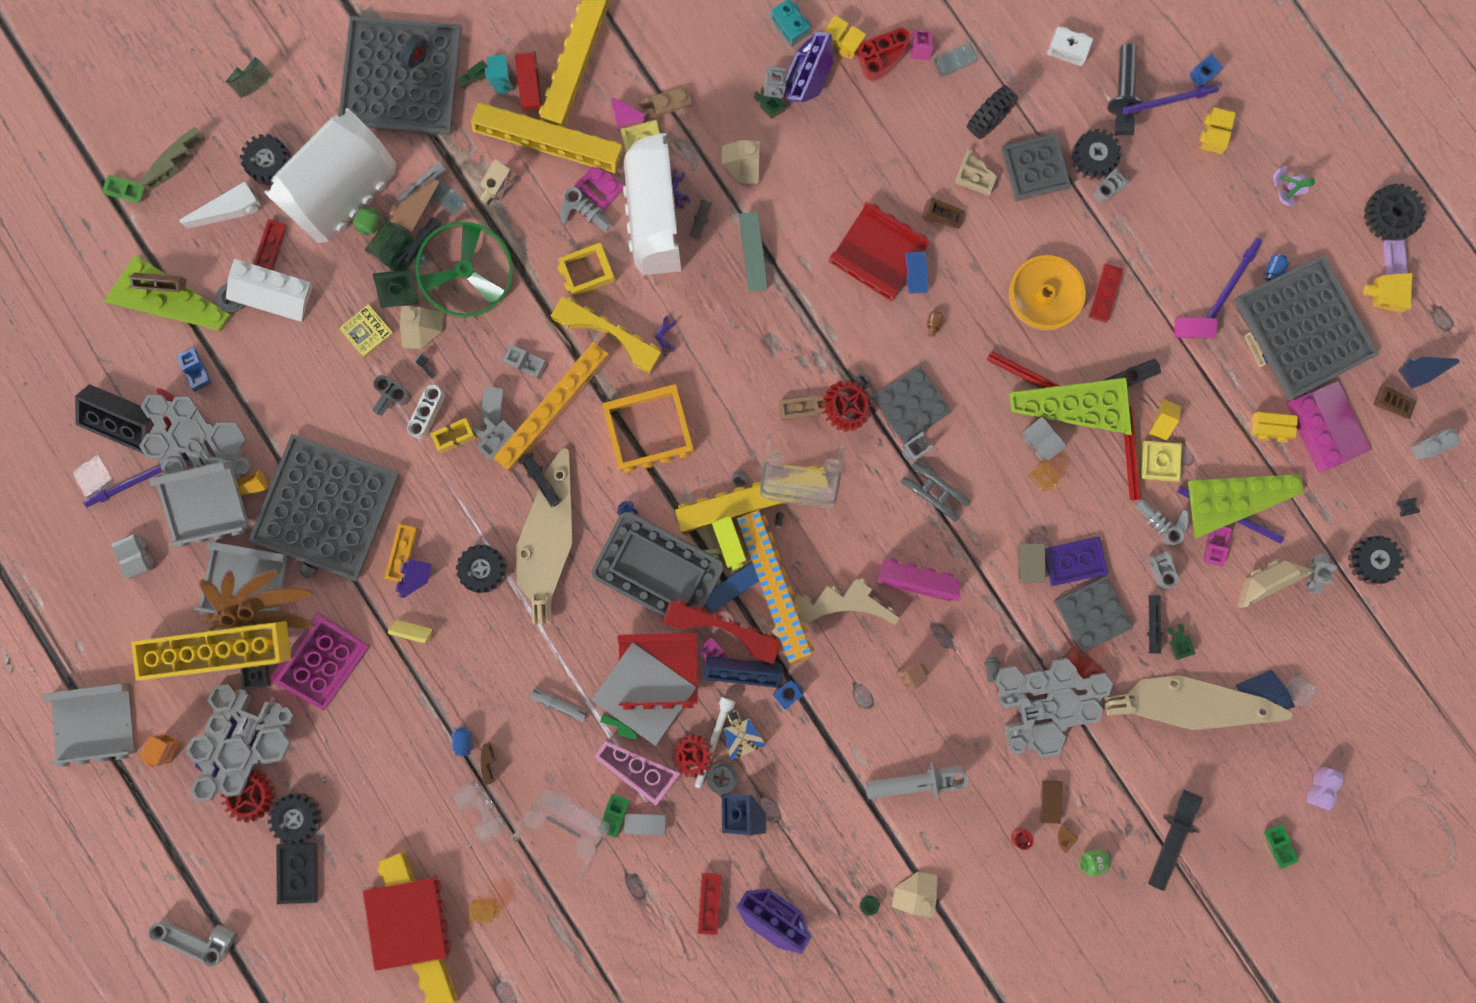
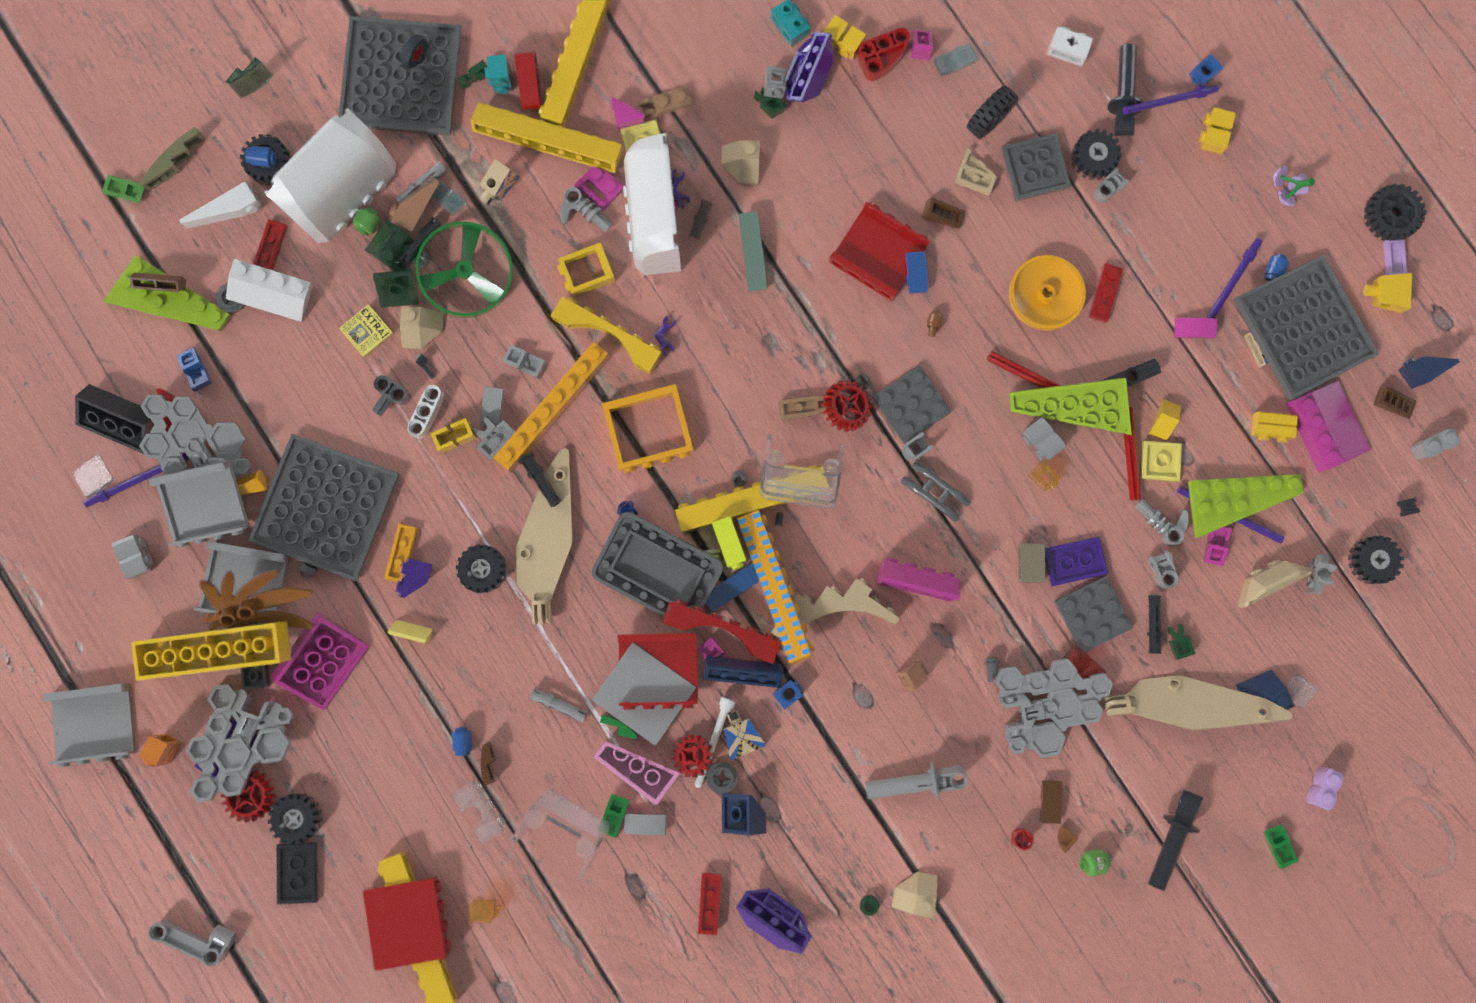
(260, 156): none -> blue brick

